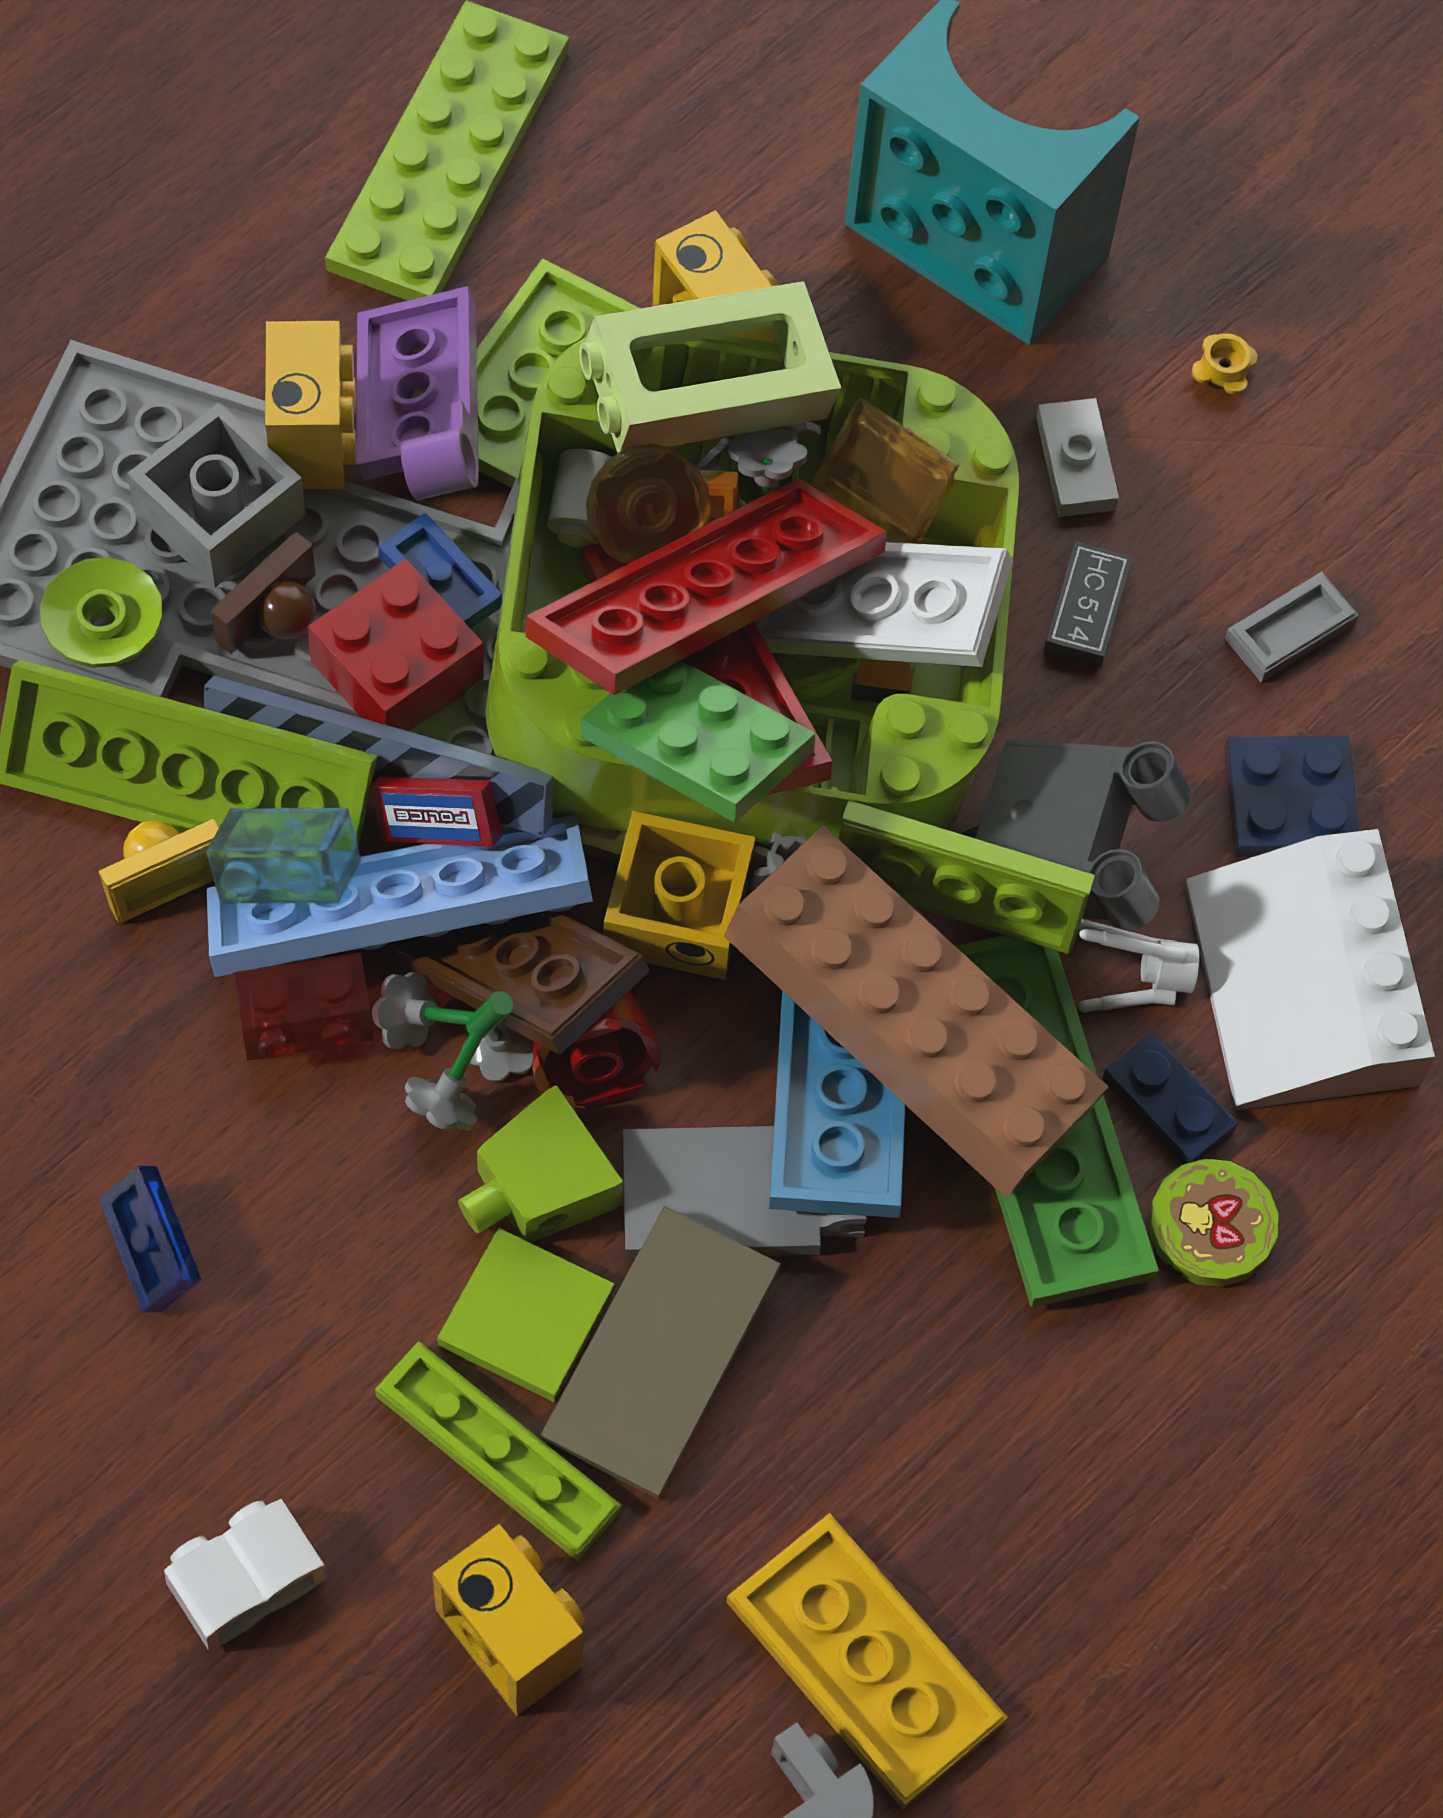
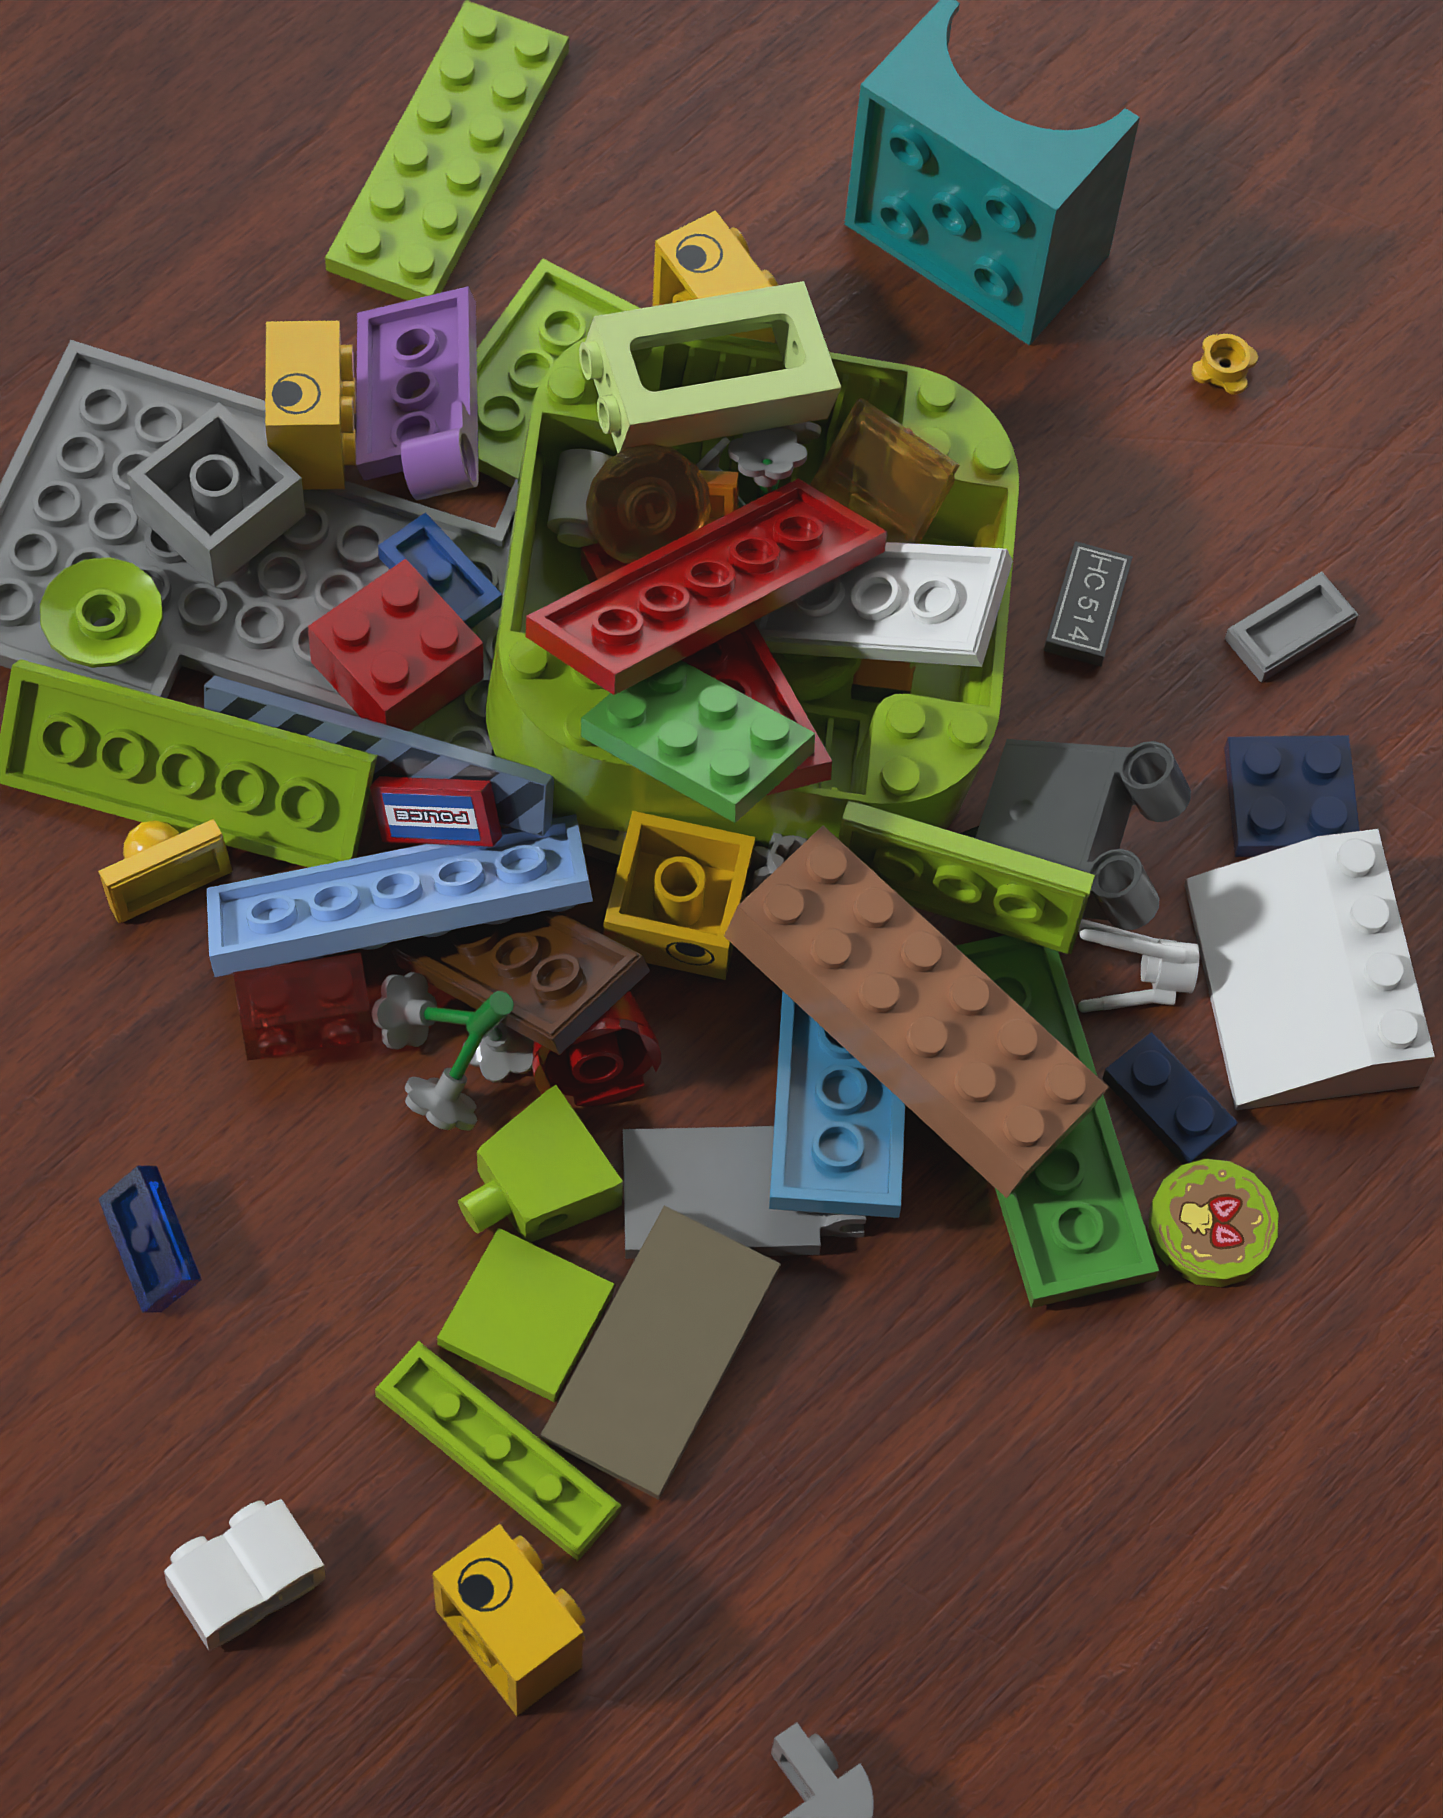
(270, 598): reddish brown tile -> none
(283, 855): clear light blue brick -> none
(866, 1660): yellow tile -> none
(1077, 457): white plate -> none

